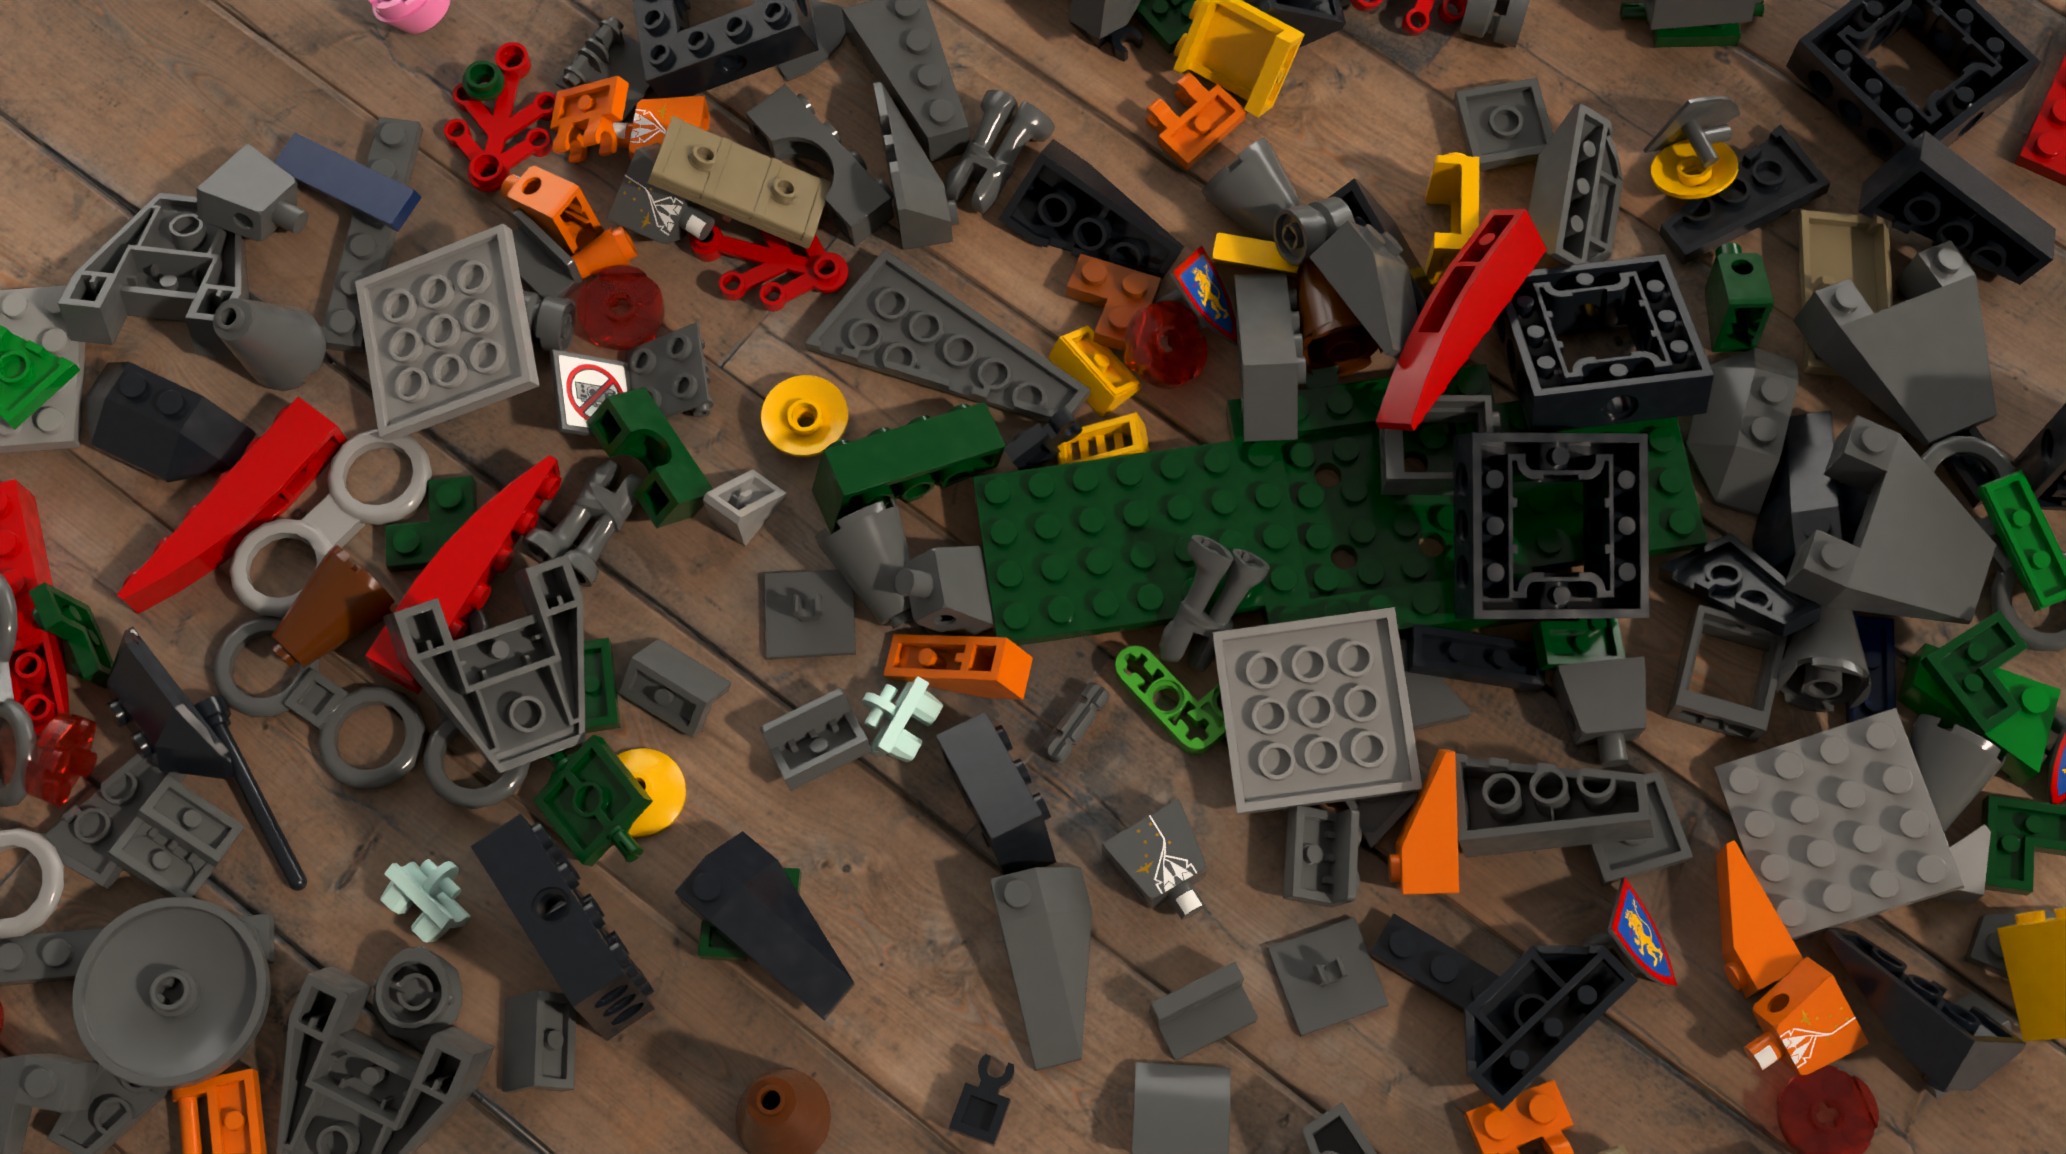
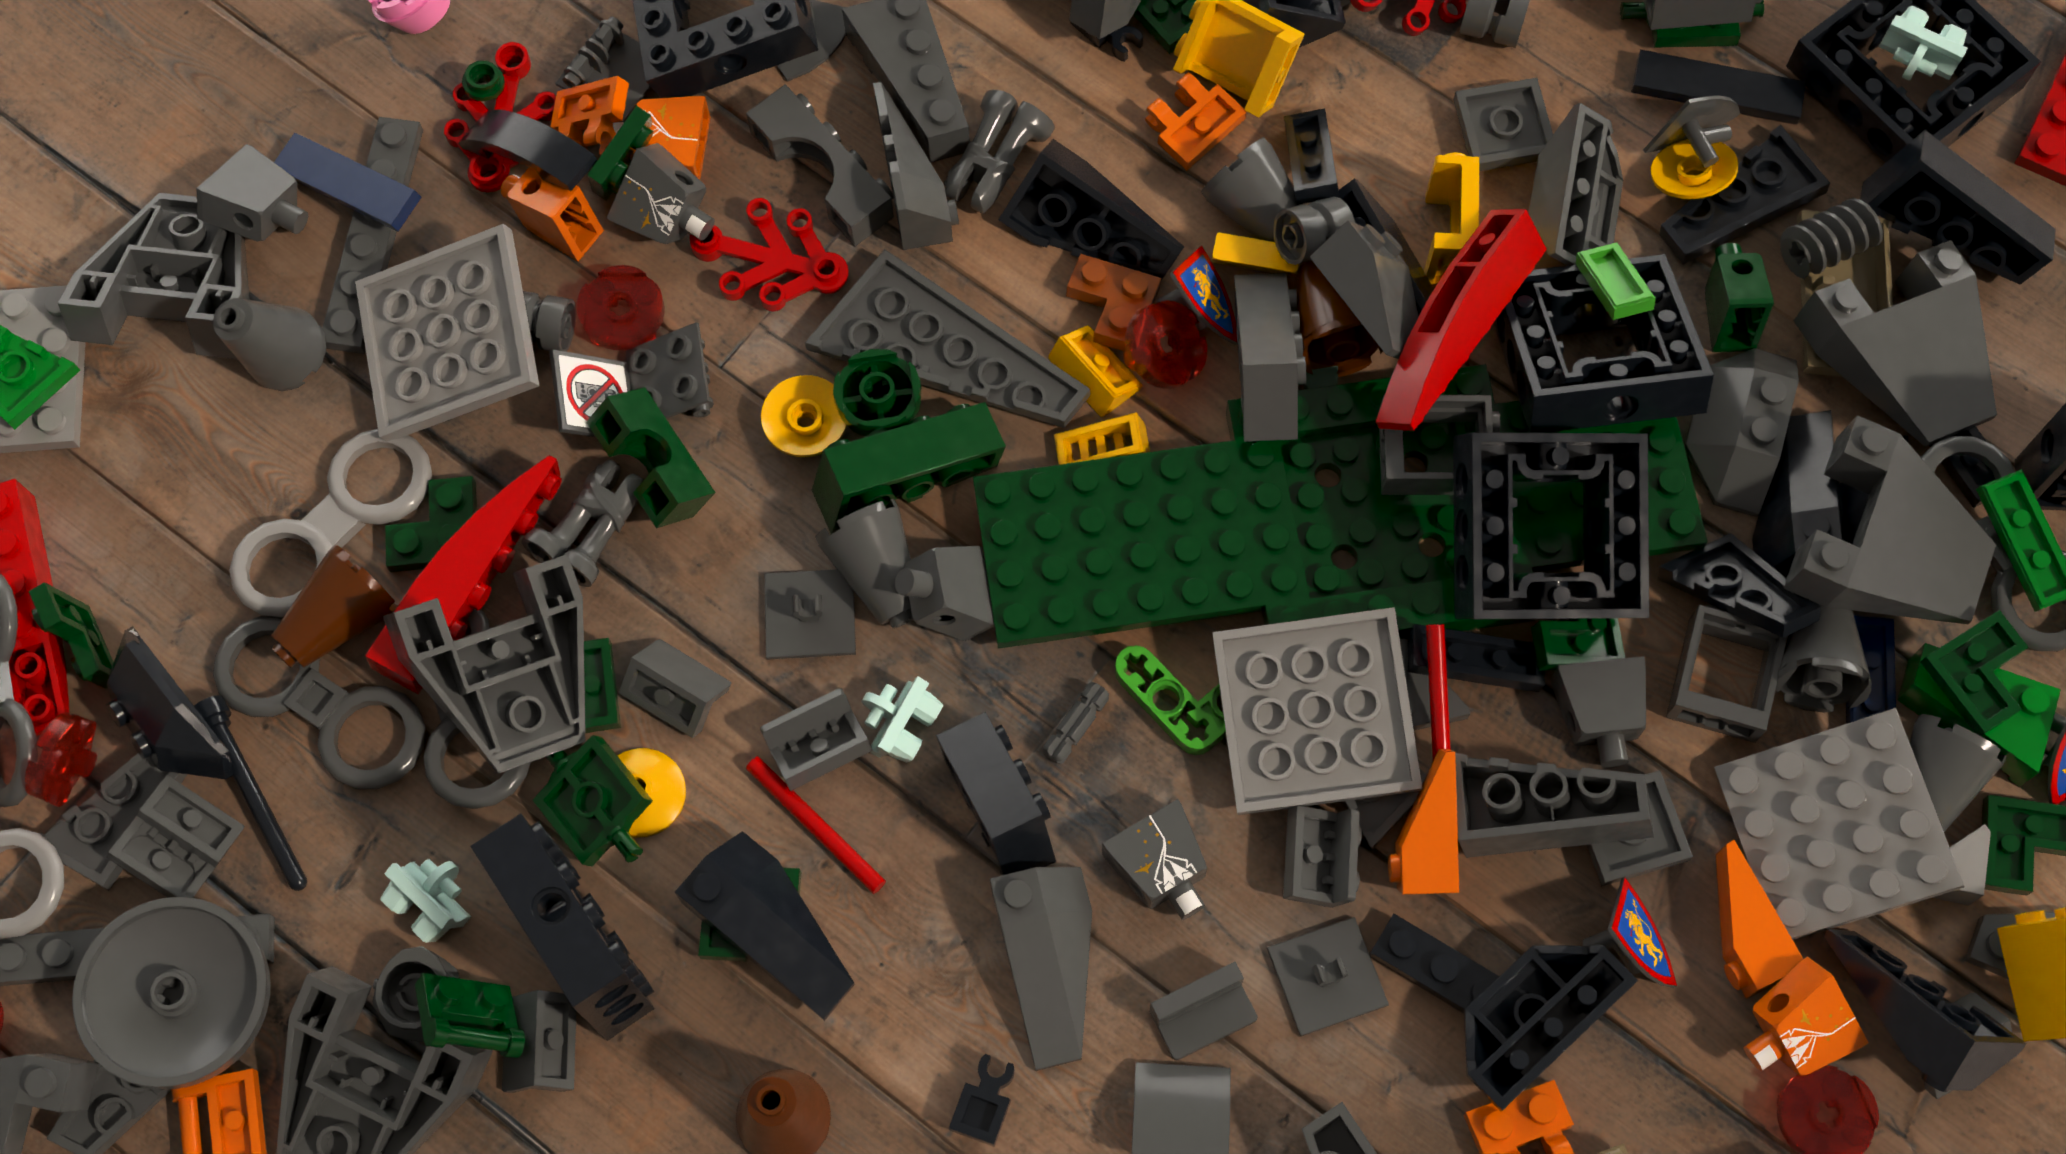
(161, 425): black wedge -> none
(243, 498): red slope -> none
(468, 1014): none -> dark green plate
(530, 143): none -> black slope
(542, 262): dark grey panel -> none
(609, 249): orange cone -> none
(613, 163): none -> dark green plate
(739, 183): dark tan container -> none
(743, 505): light grey slope -> none
(816, 825): none -> red bar
(877, 391): none -> dark green cylinder
(961, 664): orange slope -> none
(1039, 444): black plate -> none
(1211, 563): dark grey piece -> none
(1311, 156): none -> black plate
(1438, 687): none -> red bar
(1615, 281): none -> bright green tile
(1687, 79): none -> black tile
(1830, 237): none -> dark grey piece
(1923, 48): none -> light aqua hips

